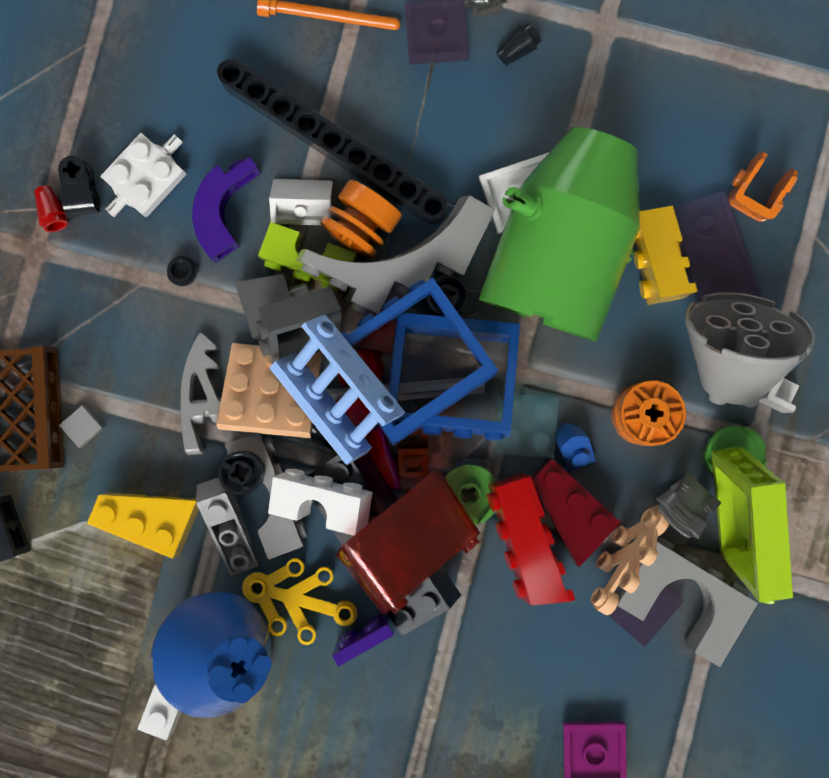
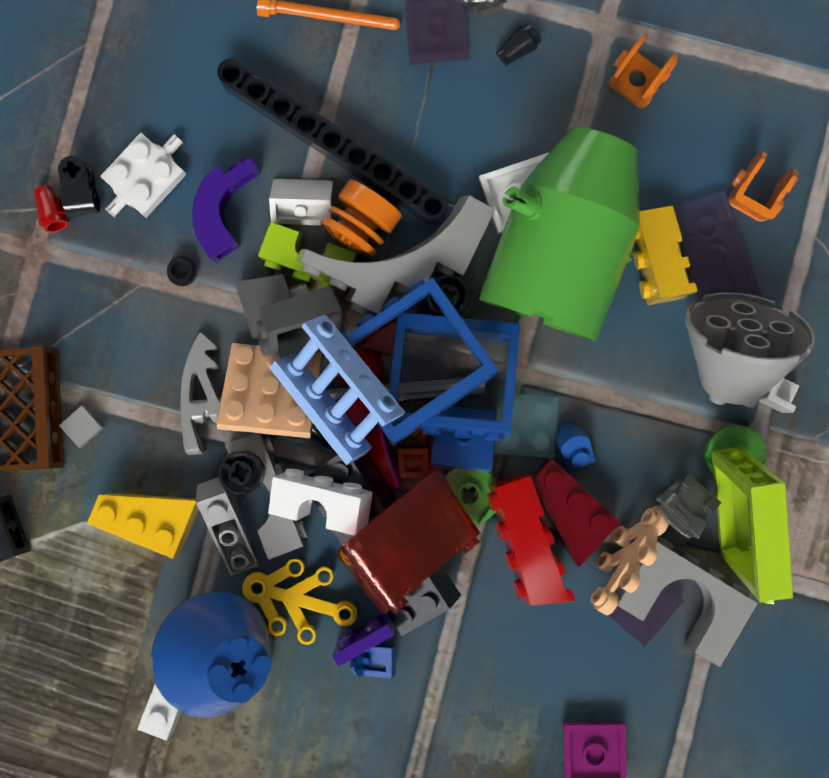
(376, 662): none -> blue plate
(464, 453): none -> blue plate
(634, 62): none -> orange piece
(635, 426): orange wheel -> none

